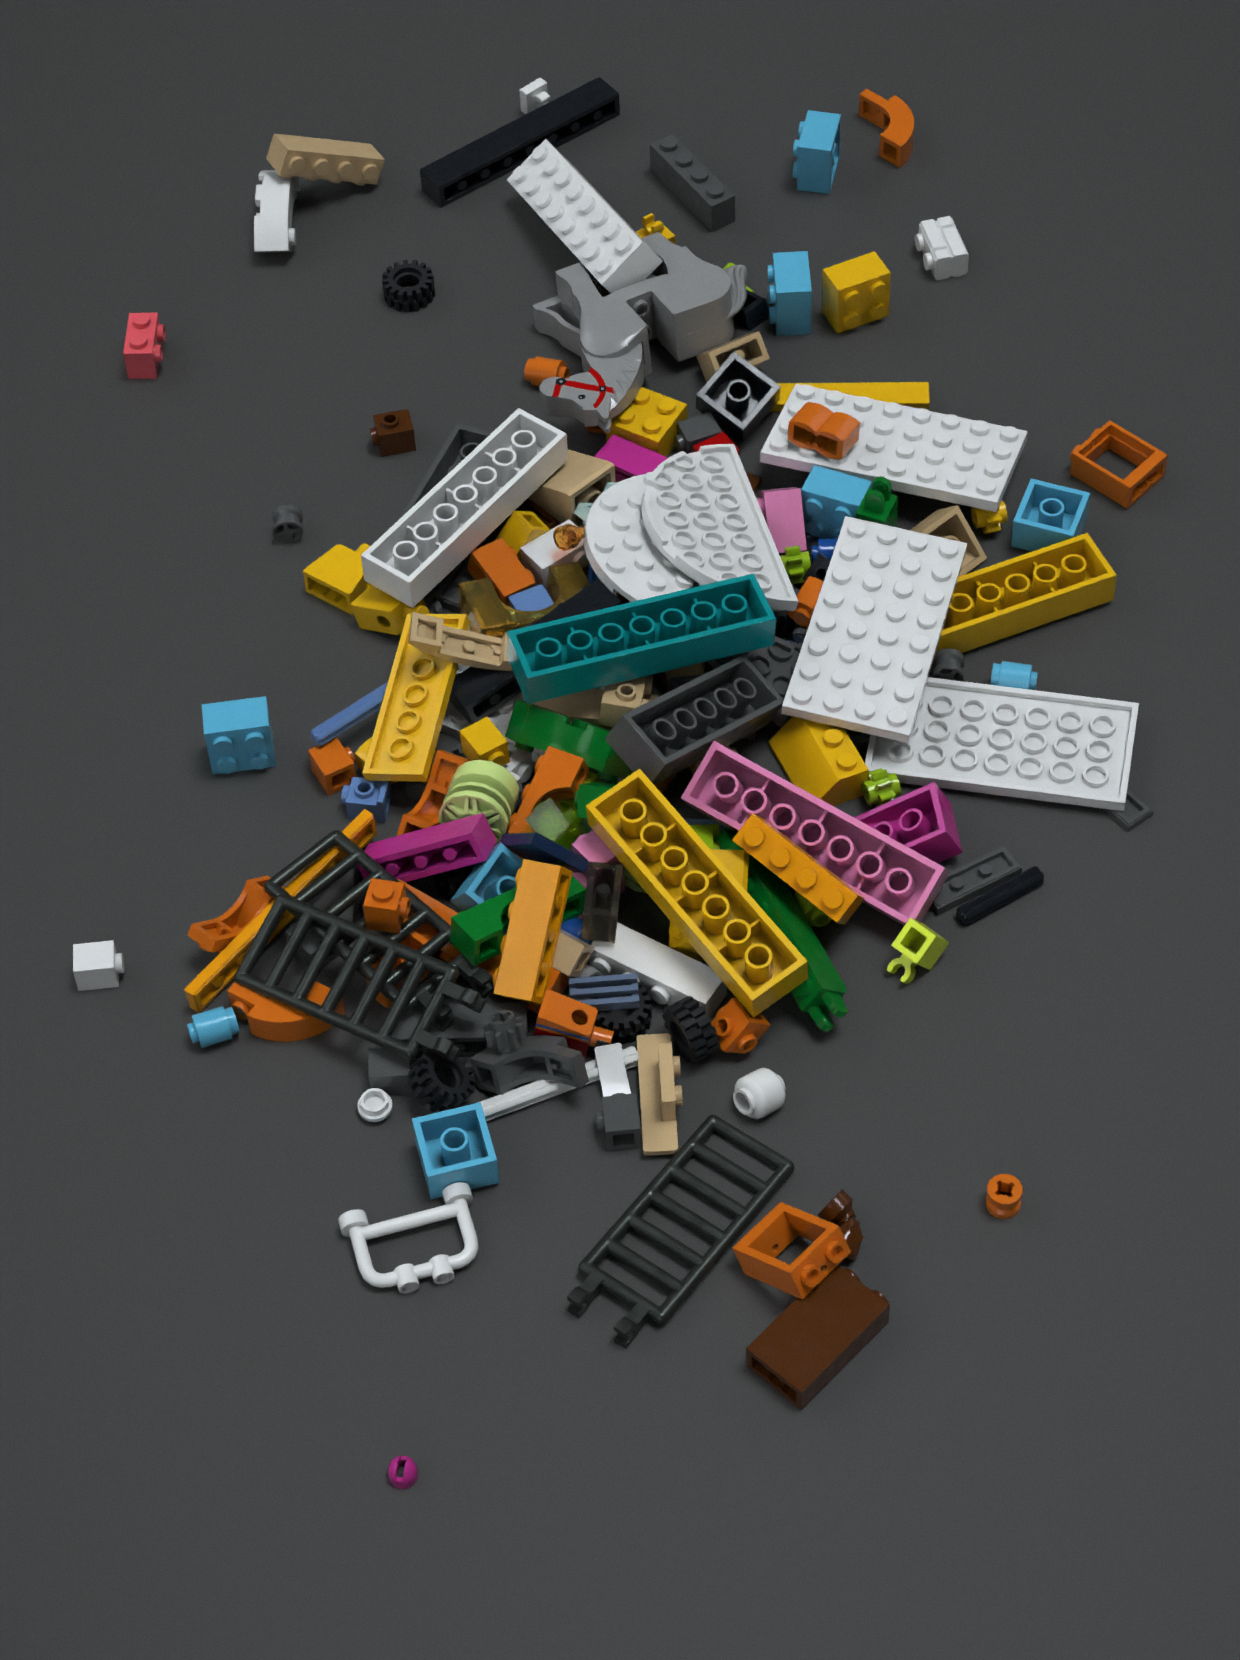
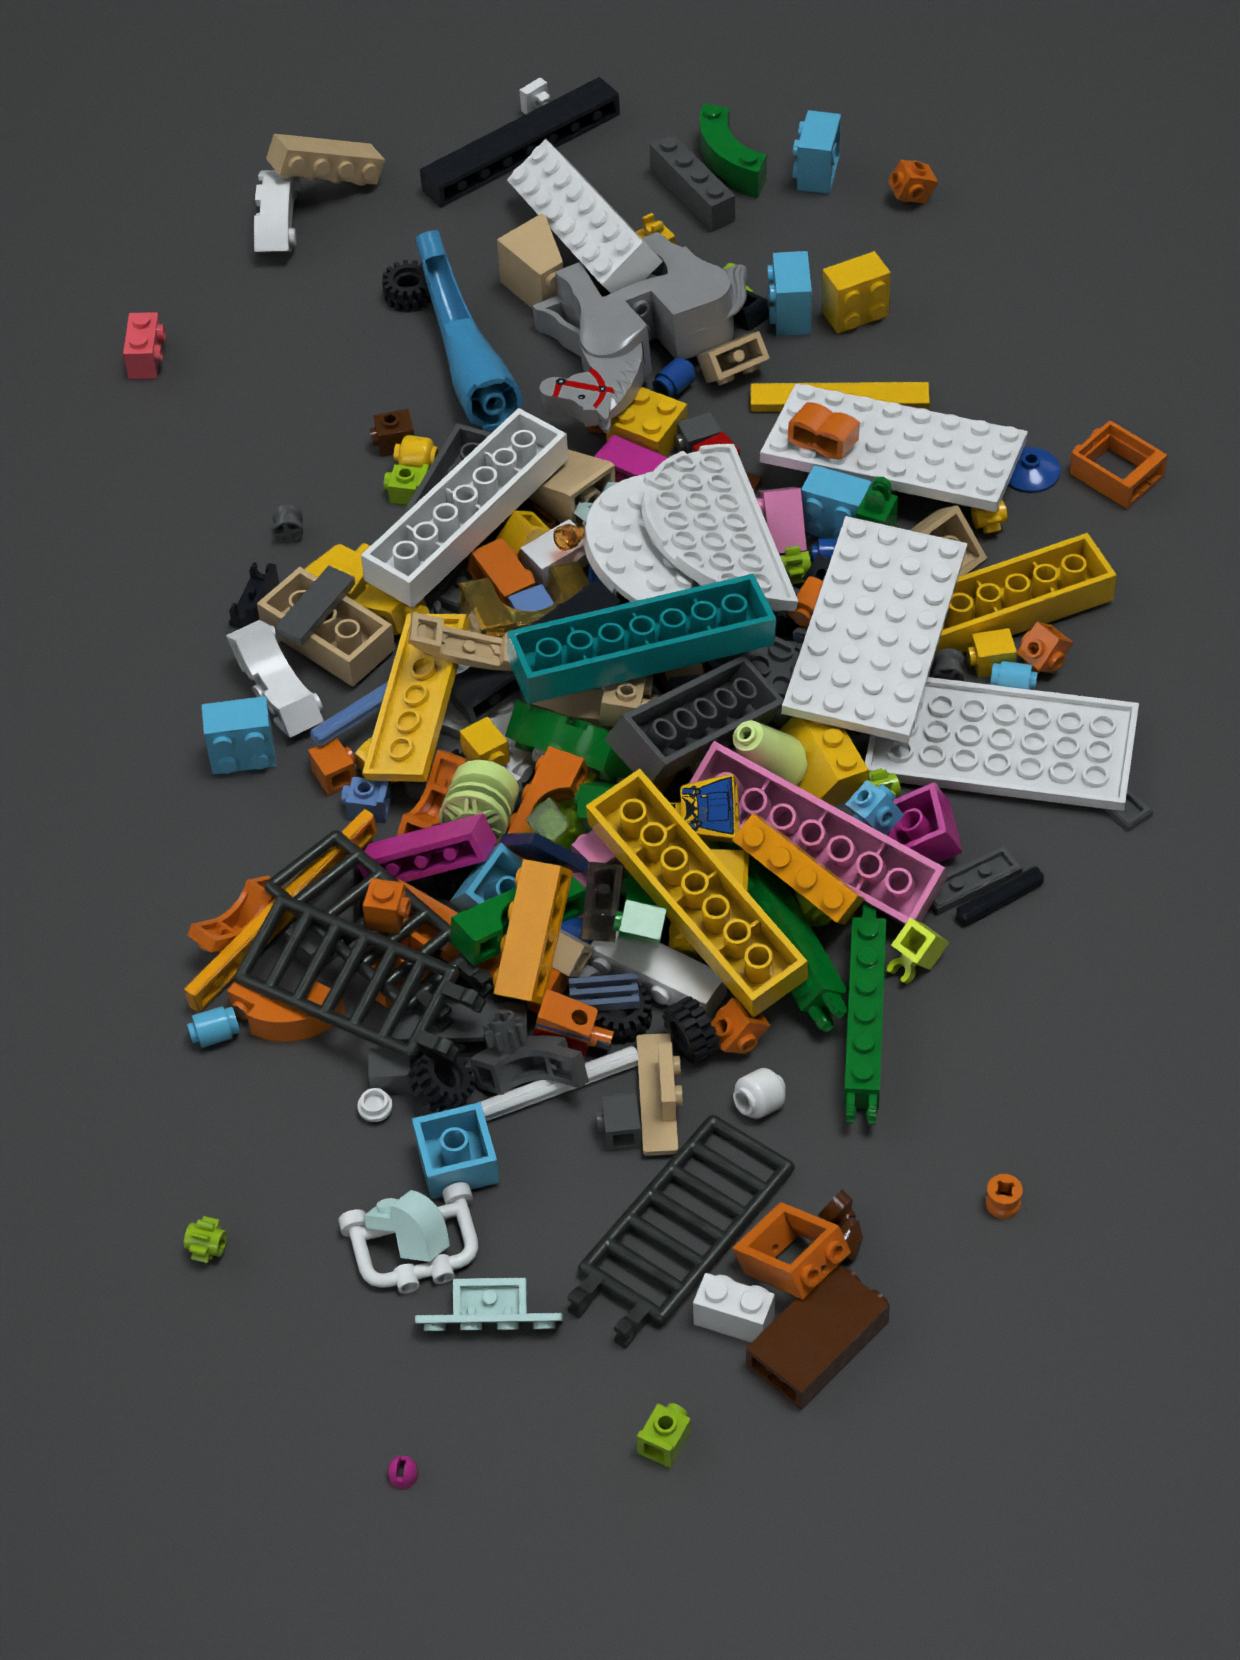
(97, 965): white brick -> none
(205, 1239): none -> lime gear
(257, 588): none -> black hinge
(263, 661): none -> white brick
(315, 605): none -> dark grey tile
(345, 643): none -> tan brick
(403, 482): none -> lime brick
(415, 451): none -> yellow head
(417, 1225): none -> light aqua brick
(477, 372): none -> dark azure brick
(489, 1301): none -> light aqua bracket
(529, 261): none -> tan slope
(541, 368): orange brick -> none
(612, 1069): white sticker -> none
(641, 917): none -> brick
(664, 1444): none -> lime brick
(674, 378): none -> blue brick
(711, 808): none -> torso
(726, 156): none -> green brick
(733, 1307): none -> white brick
(738, 396): black brick -> none
(771, 750): none -> yellowish green cone
(865, 1015): none -> green hinge
(875, 807): none -> medium azure brick
(896, 121): orange arch -> none
(912, 181): none -> orange brick
(942, 248): white brick -> none
(990, 648): none -> yellow brick
(1035, 471): none -> blue dish
(1044, 648): none -> orange brick
(1049, 515): medium azure brick -> none

